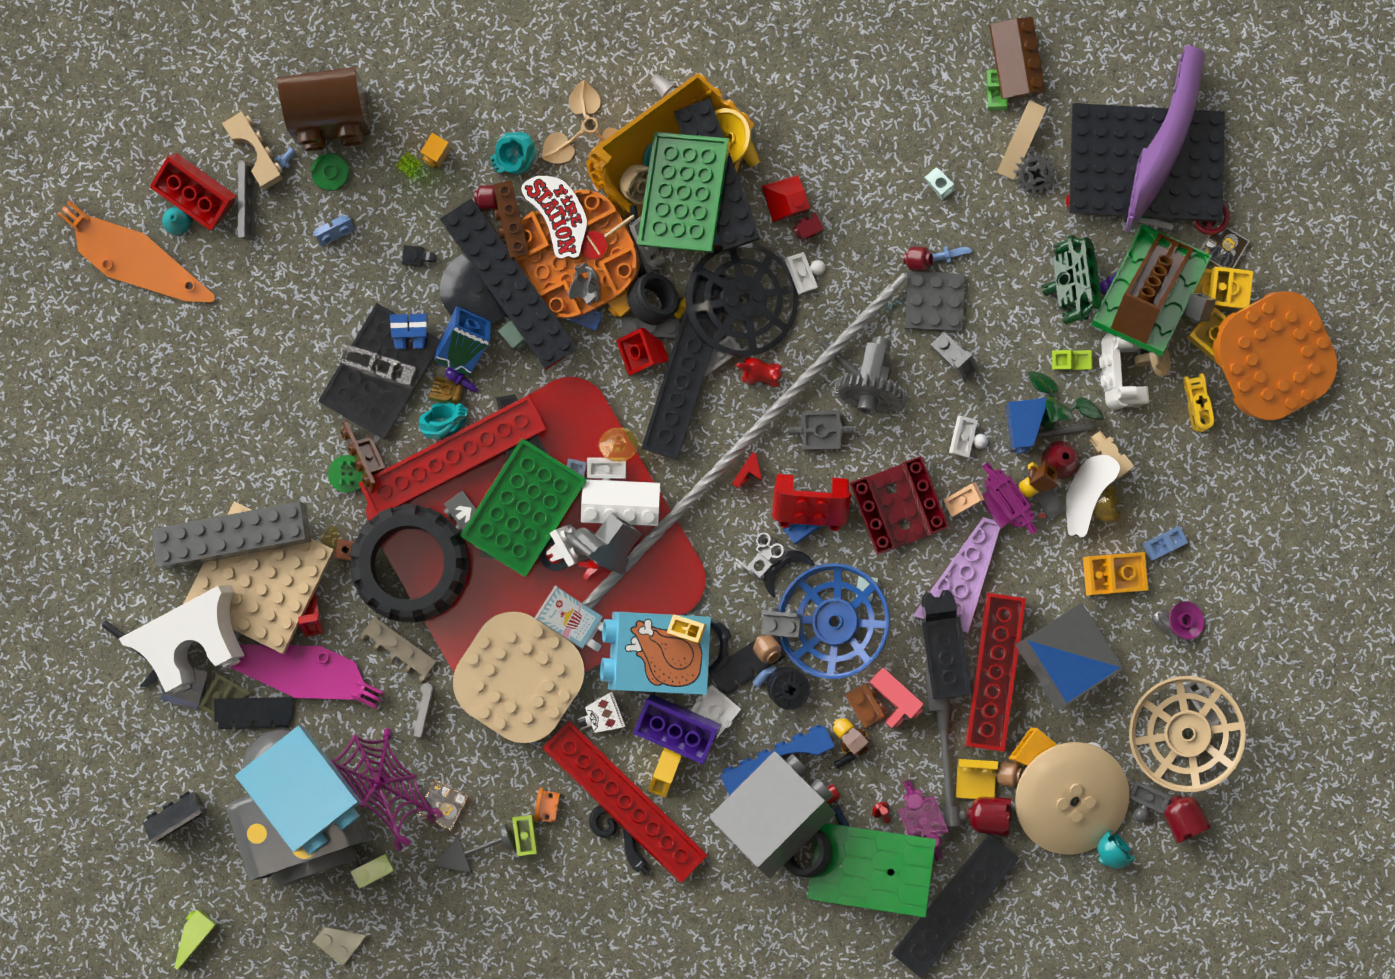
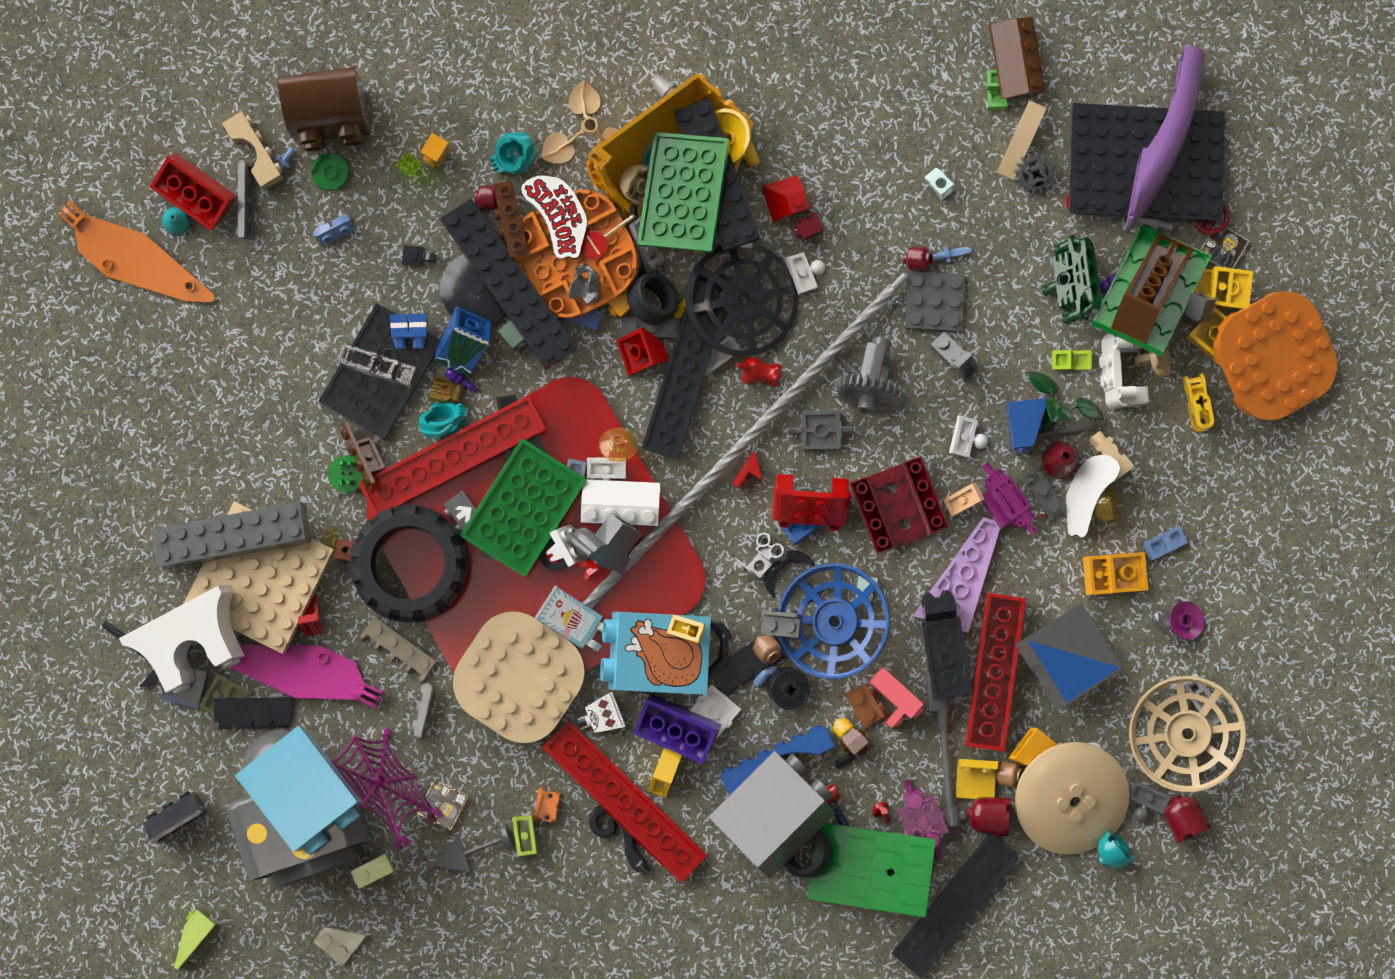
(1039, 479): reddish brown piece -> none

